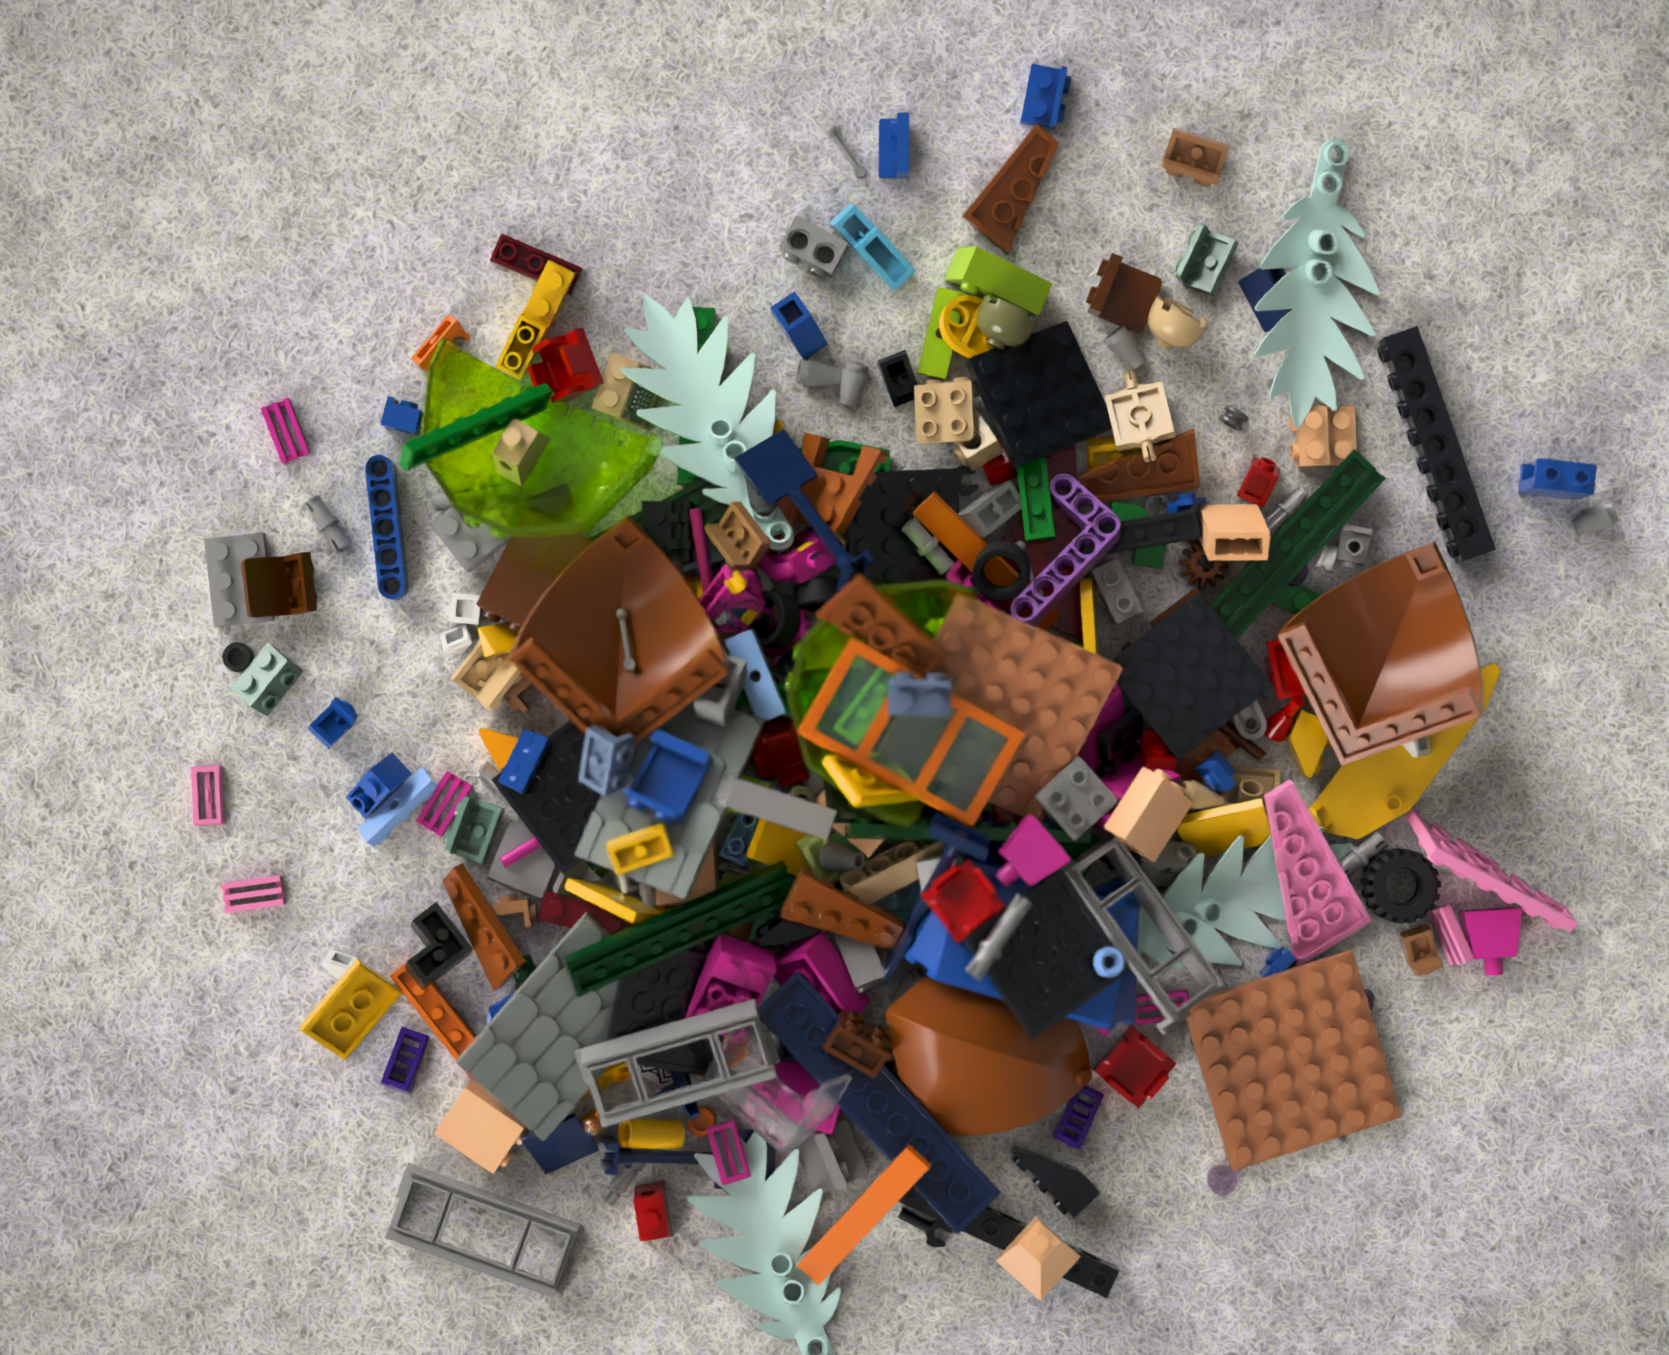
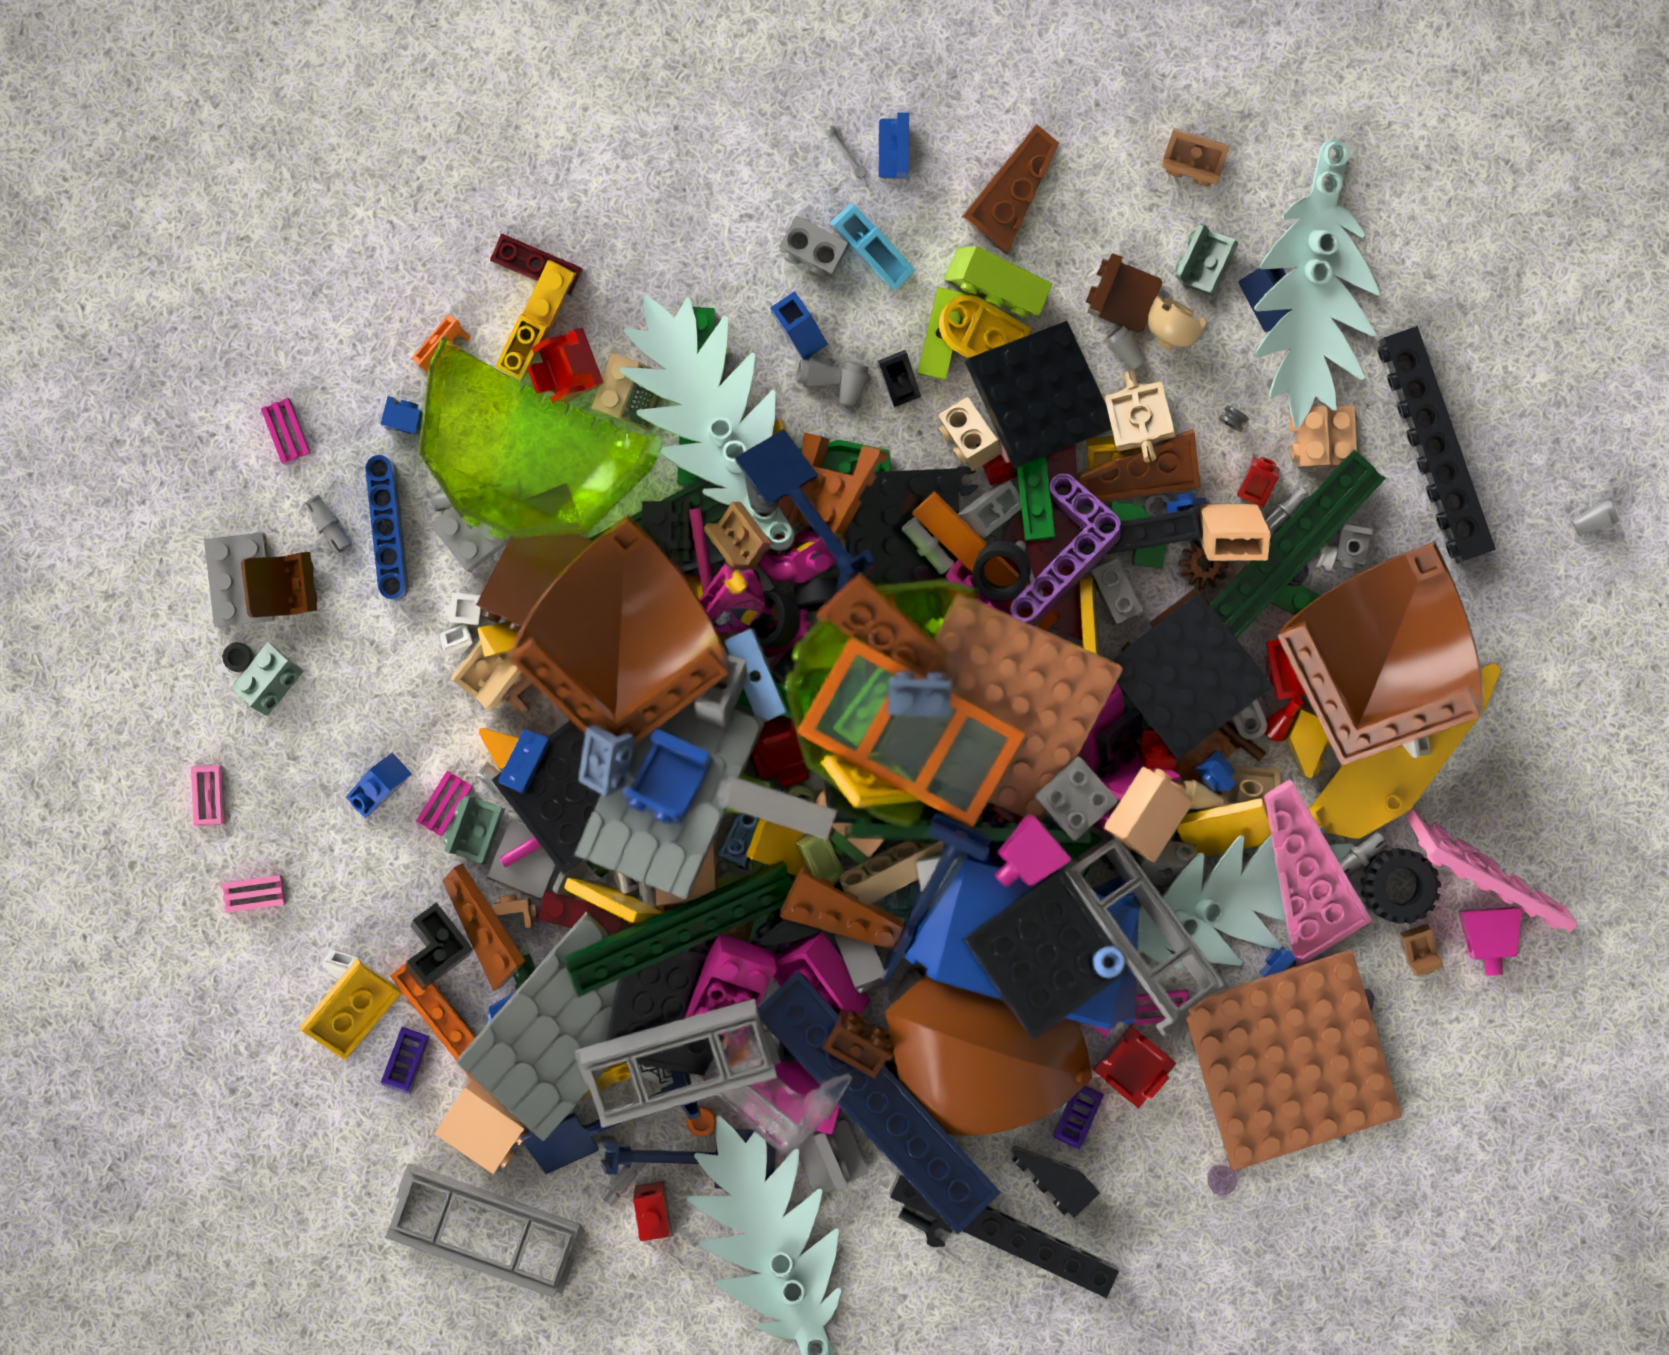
(333, 722): blue bracket -> none
(398, 807): light blue tile -> none
(474, 427): green plate -> none
(520, 449): tan torso -> none
(592, 1123): clear orange plate -> none
(629, 663): light grey hinge -> none
(640, 848): yellow slope -> none
(651, 1133): yellow pin -> none
(721, 1128): dark pink tile -> none
(838, 858): light grey cone -> none
(863, 1214): orange tile -> none
(945, 411): tan bracket -> none
(963, 900): red panel -> none
(992, 946): light grey pin -> none
(1004, 323): olive cylinder -> none
(1038, 1258): light nougat slope -> none
(1044, 96): blue bracket -> none
(1450, 935): bright pink tile -> none
(1557, 479): blue panel -> none

